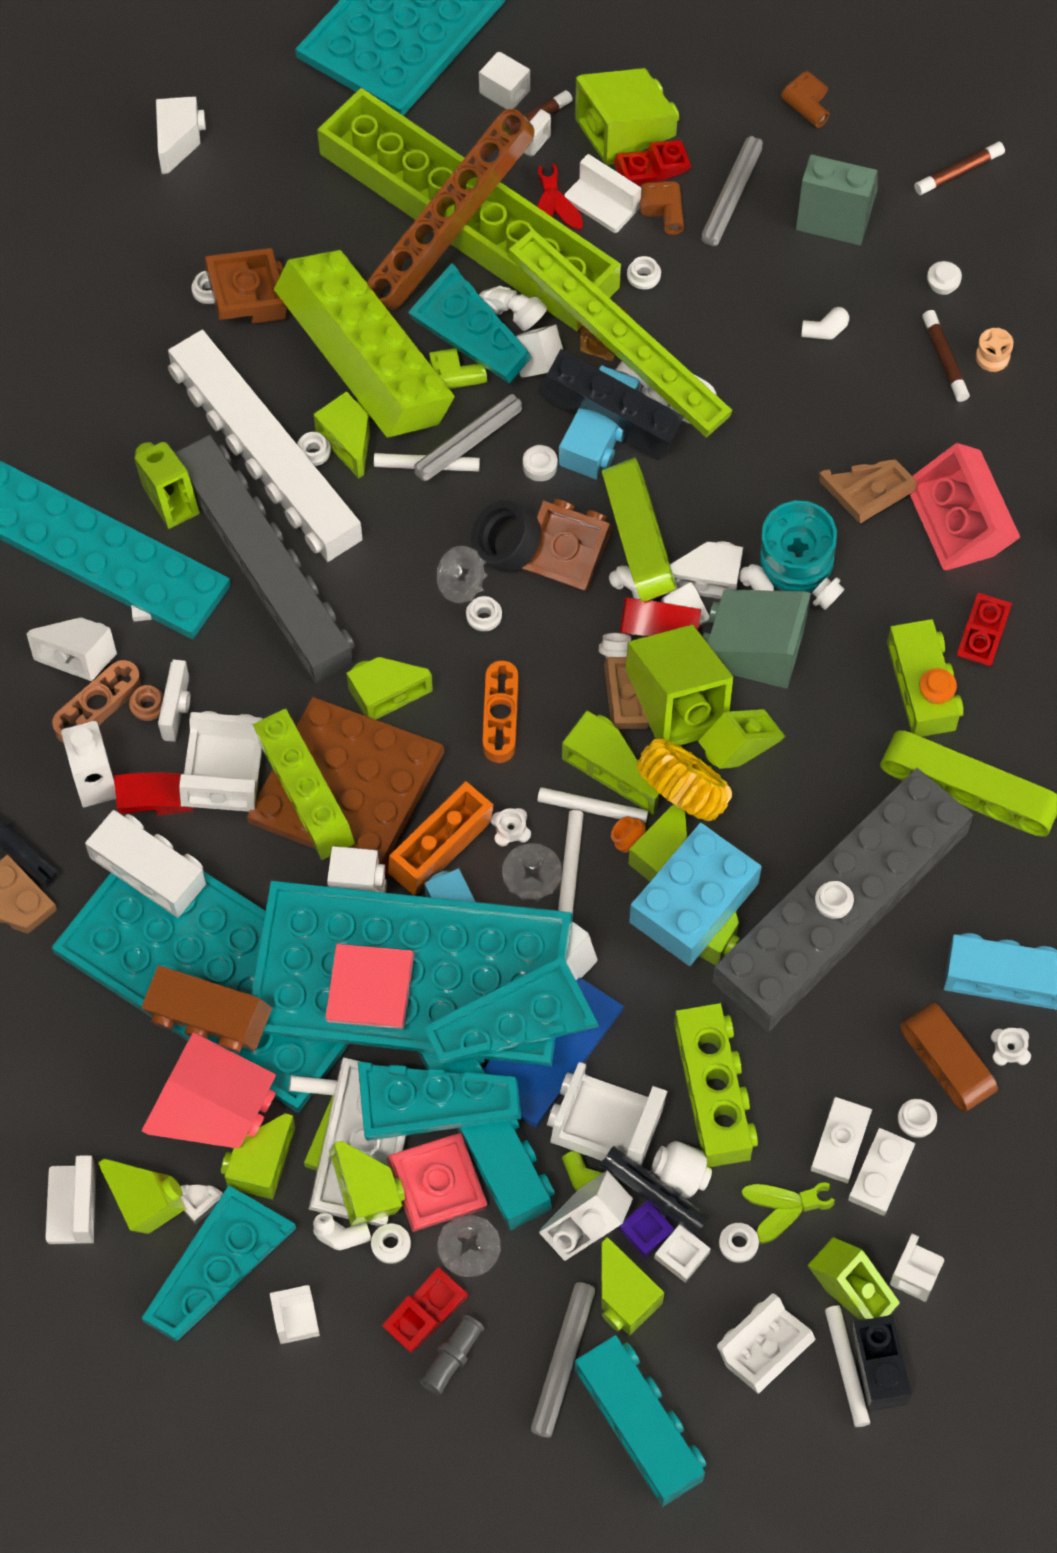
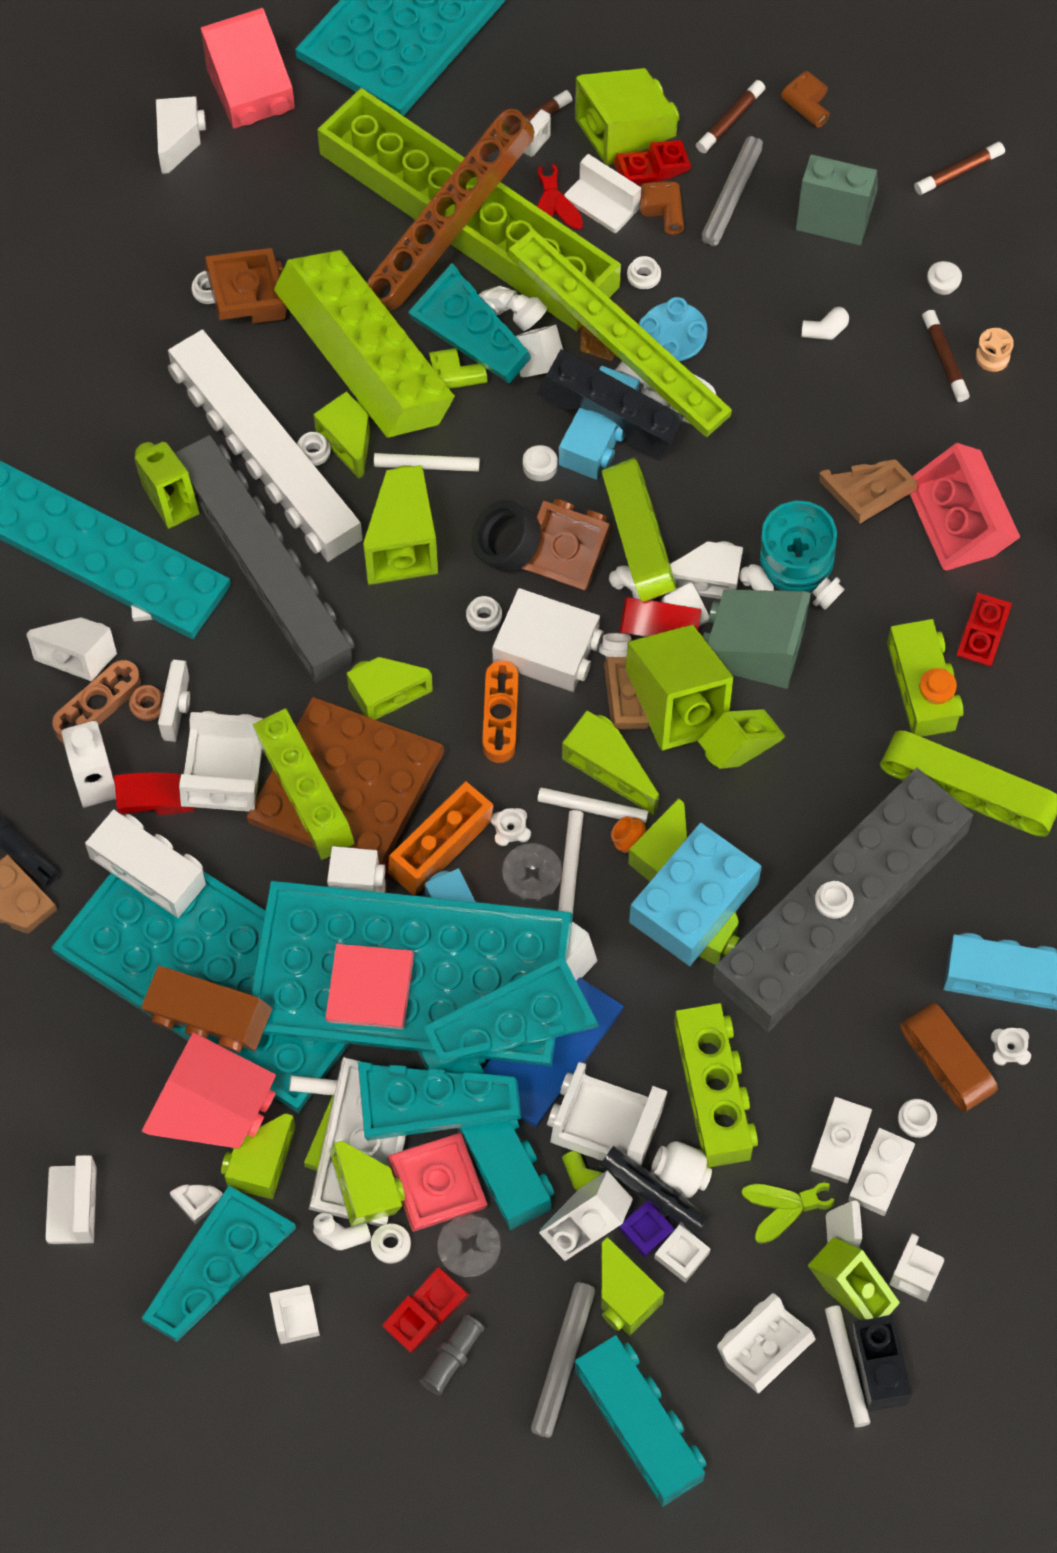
(143, 1195): lime slope -> none
(247, 68): none -> coral slope
(401, 529): none -> lime slope
(450, 570): clear gear -> none
(468, 437): light grey axle -> none
(504, 81): white panel -> none
(548, 639): none -> white brick
(677, 328): none -> medium azure dish
(684, 779): yellow gear -> none
(730, 116): none -> copper bar
(734, 1253): white plate -> none
(845, 1223): none -> white slope

